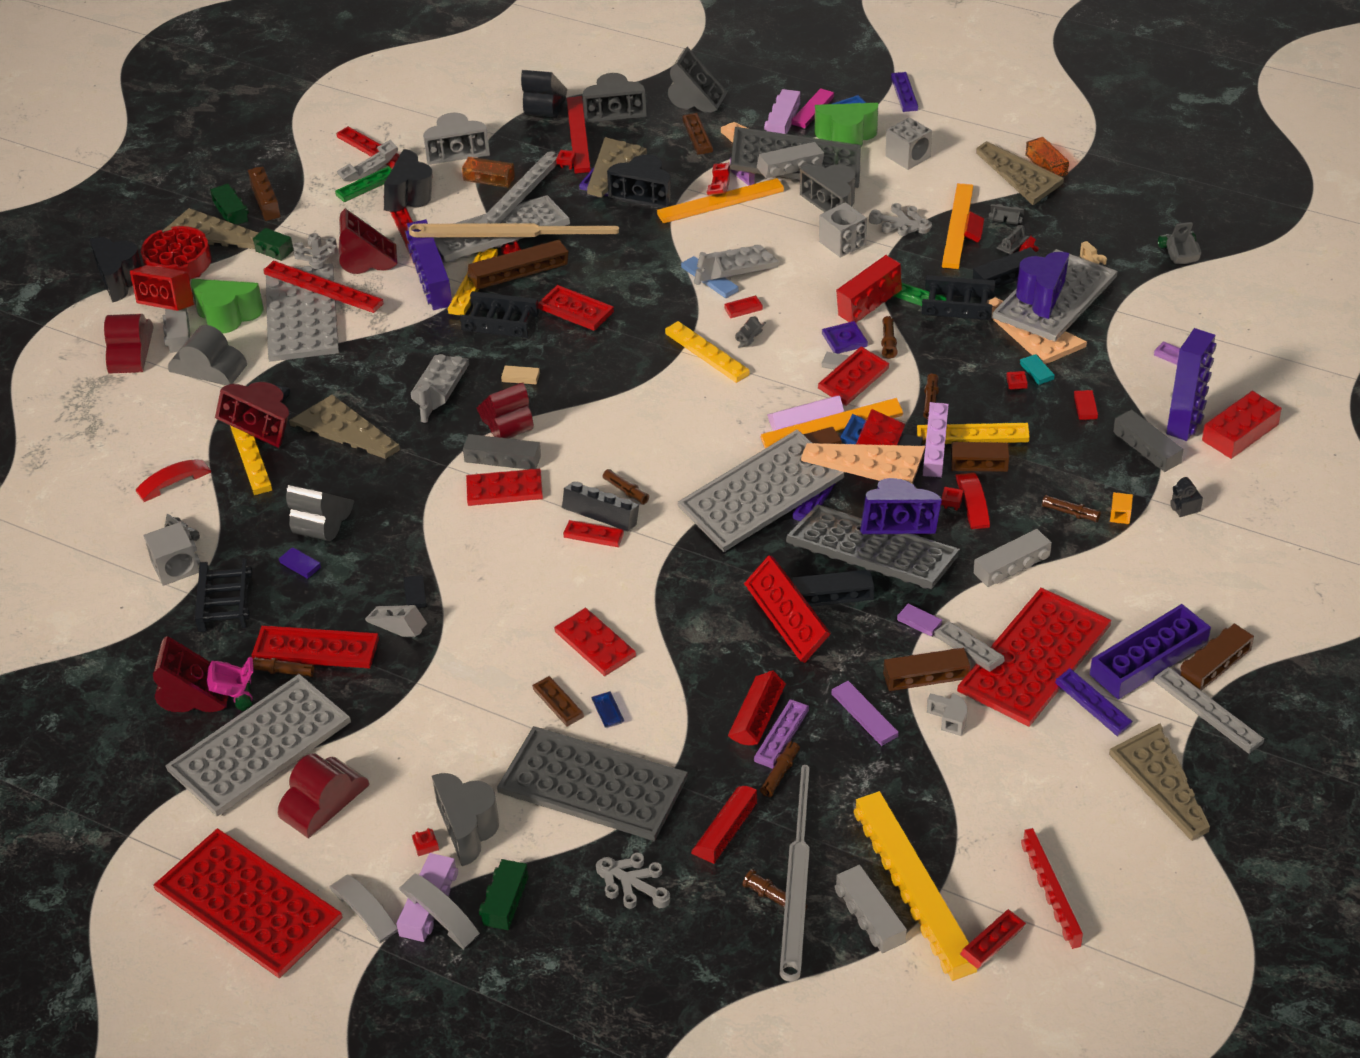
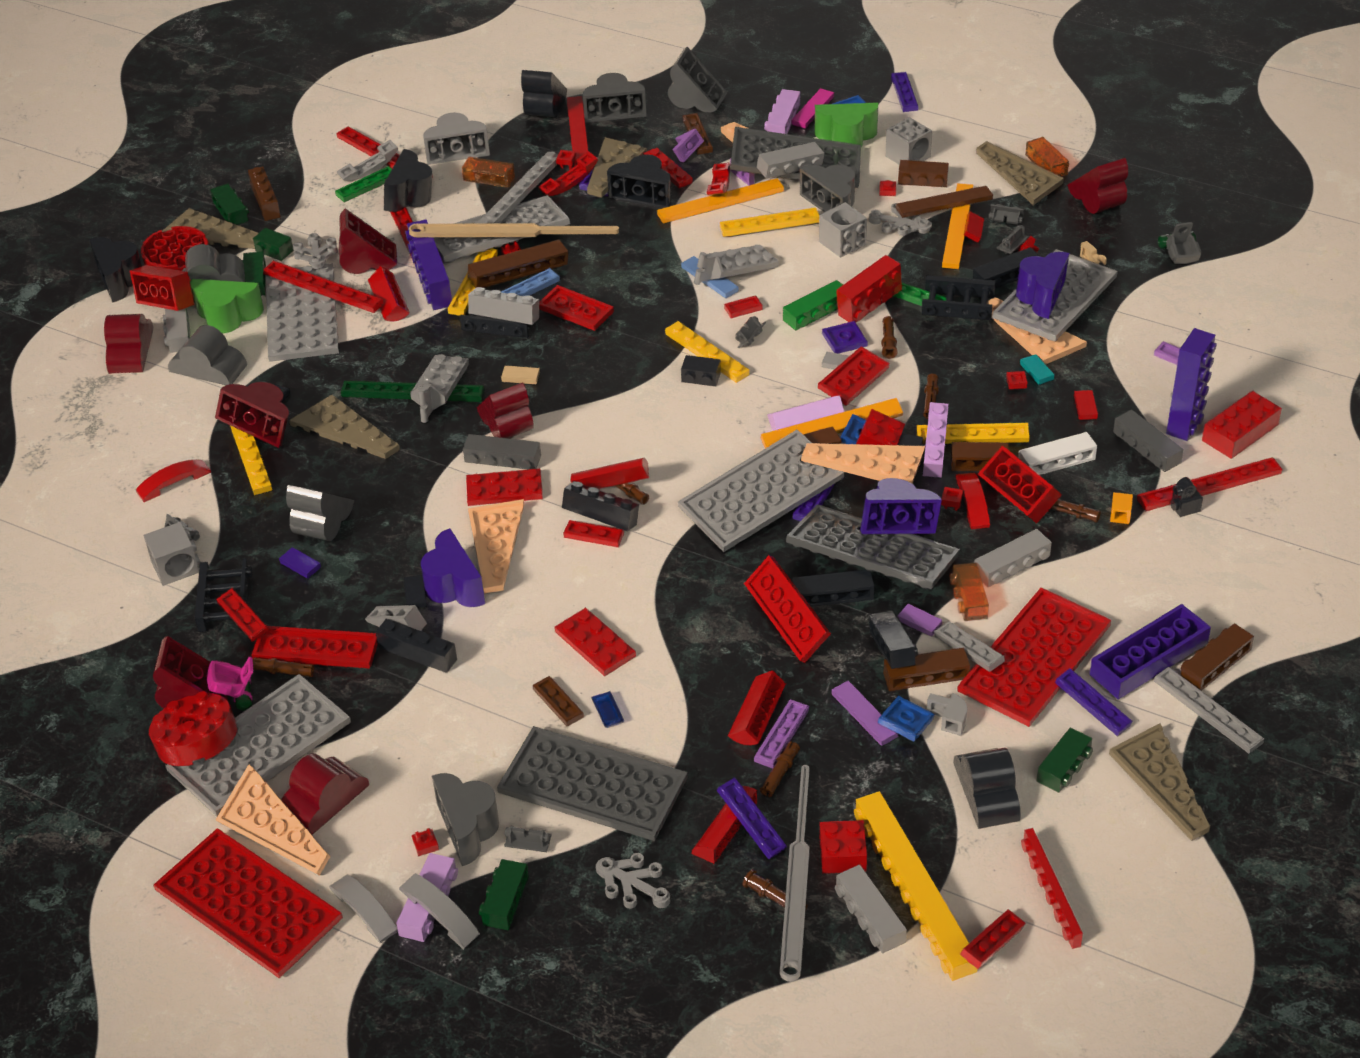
(193, 729): none -> red brick
(206, 263): none -> dark grey brick
(242, 614): none -> red tile
(253, 269): none -> dark green brick
(264, 818): none -> light nougat wing
(386, 287): none -> red brick
(399, 390): none -> dark green tile
(416, 645): none -> black brick
(451, 574): none -> dark purple brick
(494, 538): none -> light nougat wing
(503, 305): none -> light grey brick
(527, 840): none -> dark grey hinge
(534, 283): none -> medium blue tile
(571, 178): none -> red slope
(613, 474): none -> red brick
(677, 174): none -> red plate
(687, 144): none -> medium lavender slope
(700, 370): none -> black brick
(751, 818): none -> dark purple tile
(769, 222): none -> yellow plate
(812, 306): none -> green brick
(842, 846): none -> red brick
(887, 188): none -> red plate
(892, 639): none -> black brick
(906, 718): none -> blue tile
(923, 173): none -> reddish brown brick
(944, 201): none -> reddish brown tile
(969, 592): none -> clear orange brick
(989, 786): none -> black brick
(1019, 484): none -> red brick
(1059, 453): none -> white brick
(1064, 760): none -> dark green brick
(1102, 186): none -> dark red brick
(1214, 482): none -> red tile

